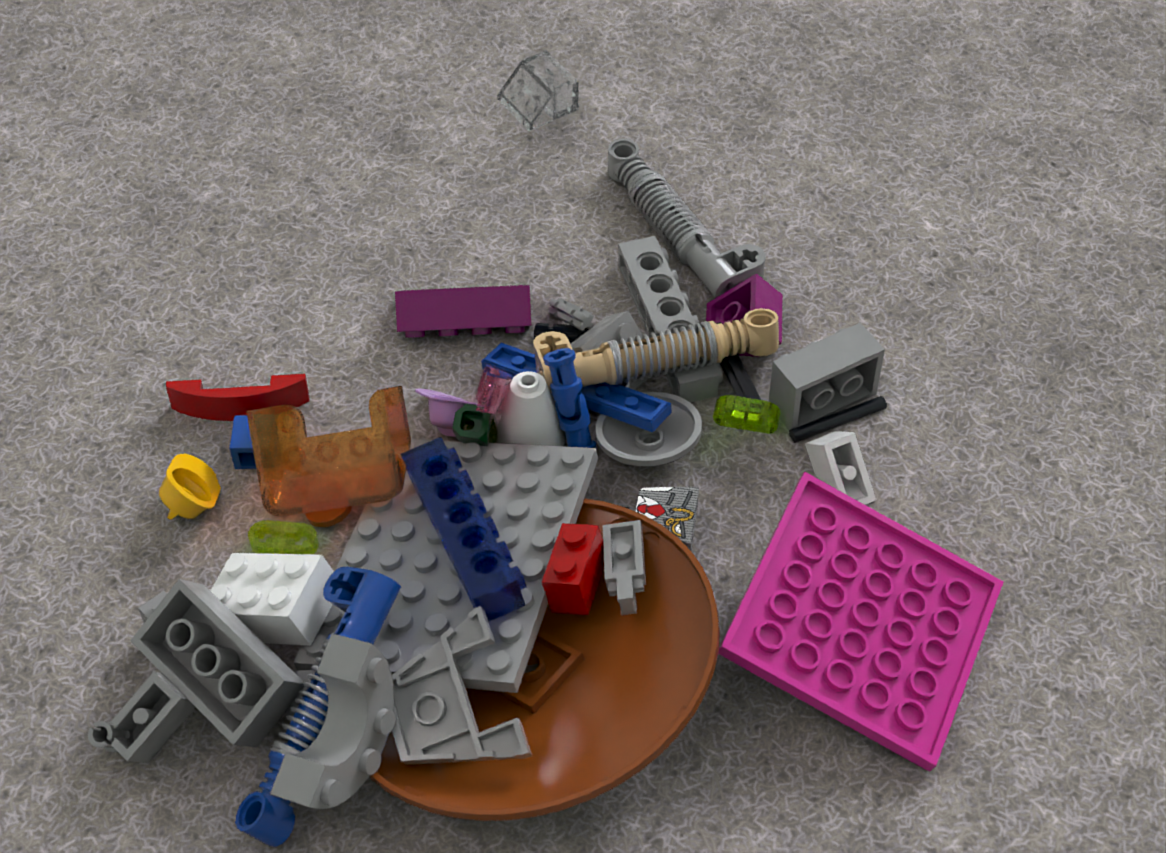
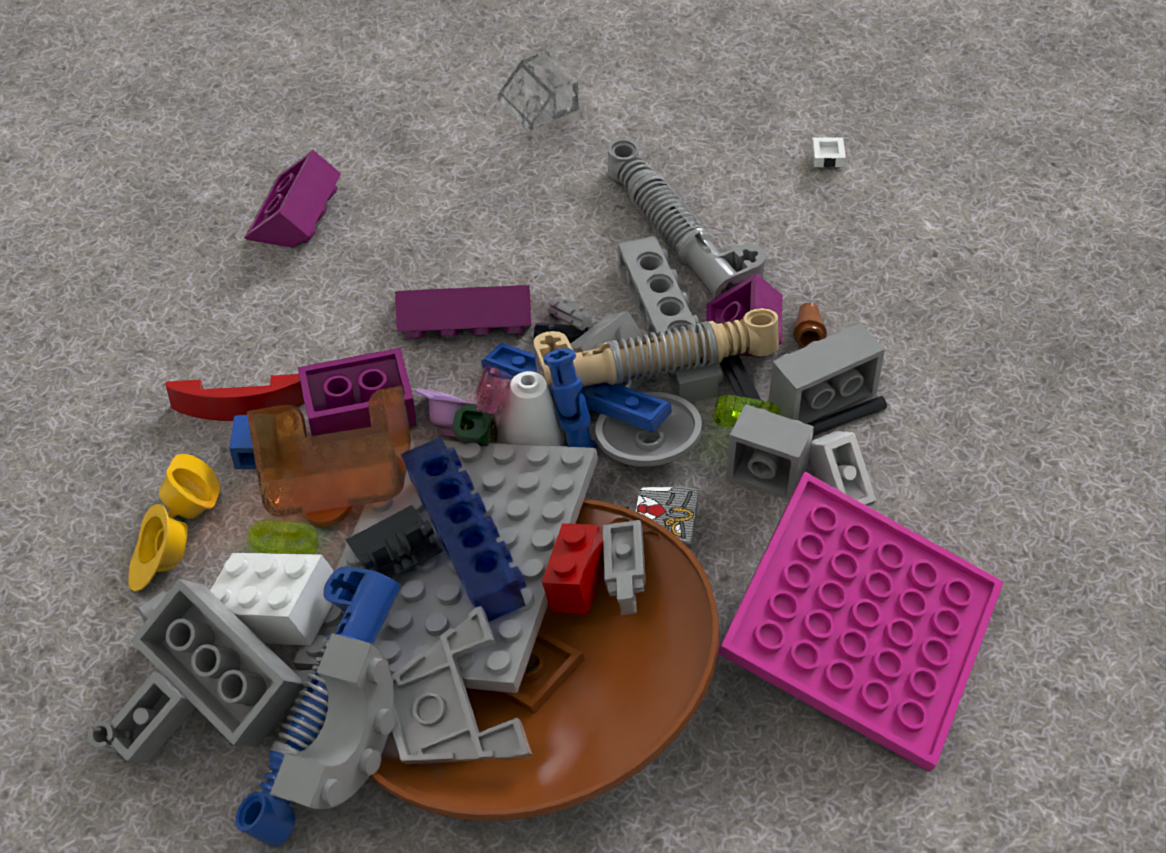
(158, 547): none -> yellow piece
(295, 203): none -> magenta slope
(340, 390): none -> magenta slope
(395, 543): none -> black hinge
(768, 451): none -> light grey brick
(809, 325): none -> dark orange cone
(828, 152): none -> white plate

